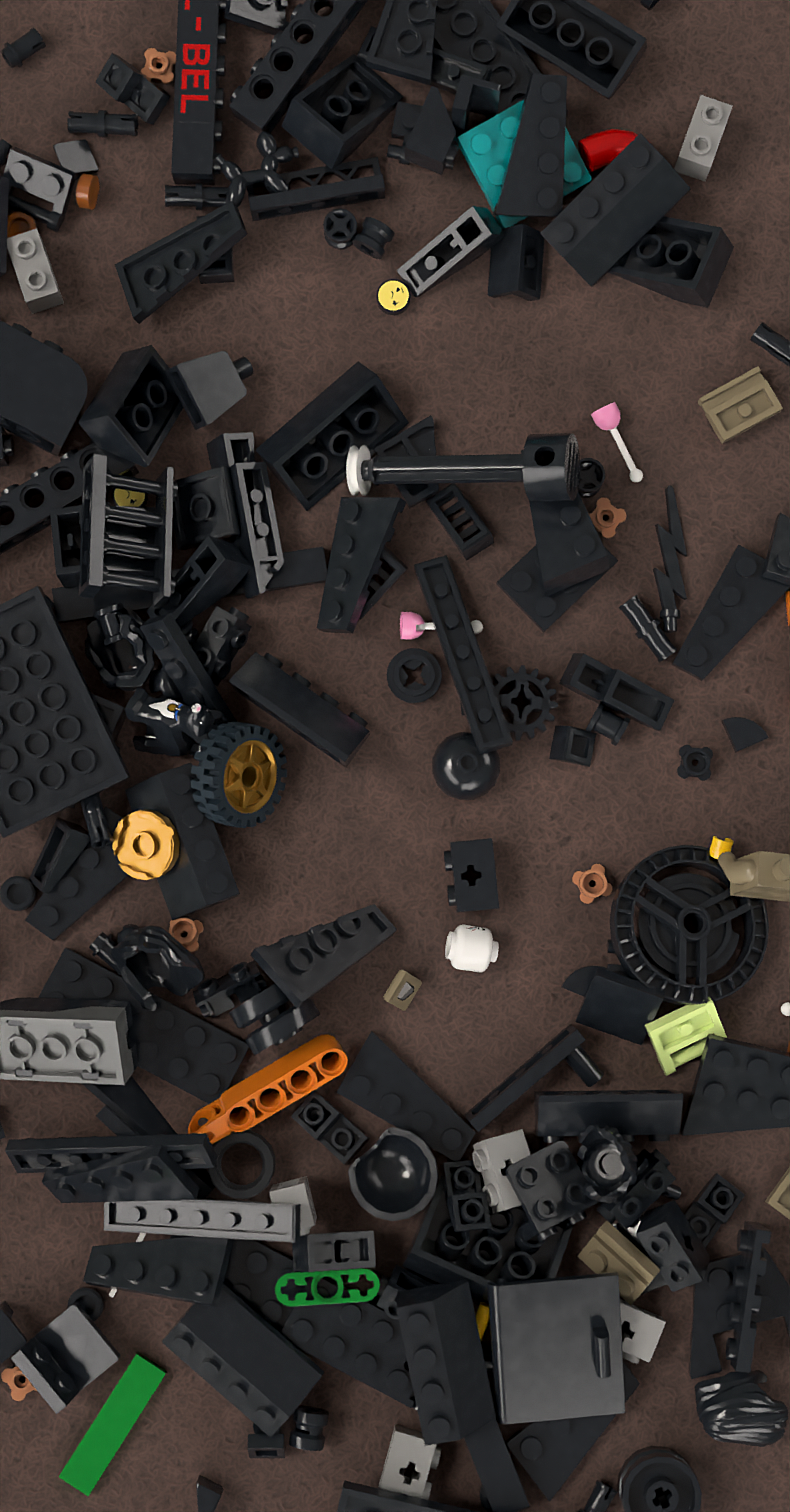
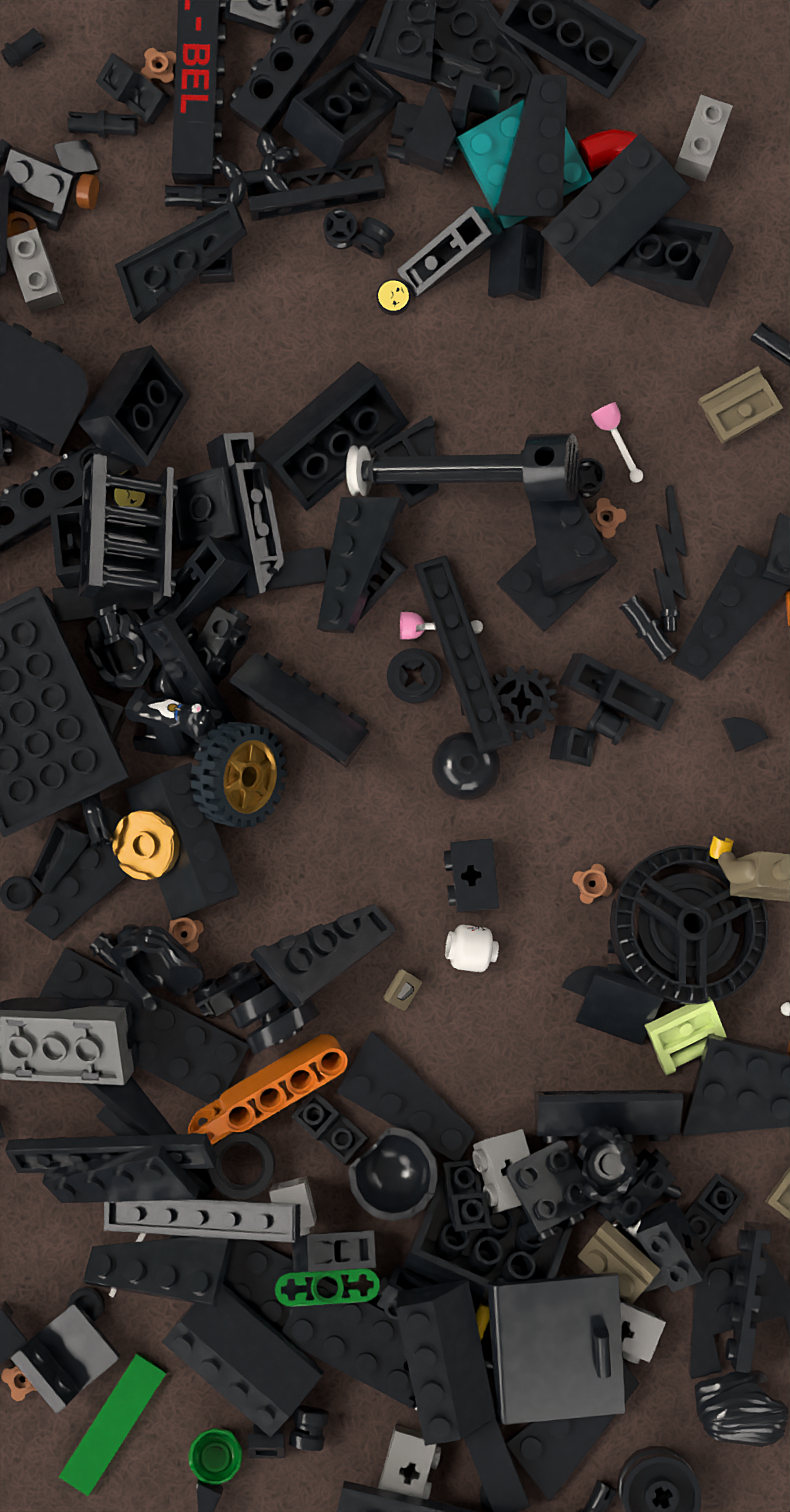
(209, 385): black torso -> none
(212, 1463): none -> green hair
(476, 543): black slope -> none
(563, 1046): black piece -> none
(701, 755): black plate -> none

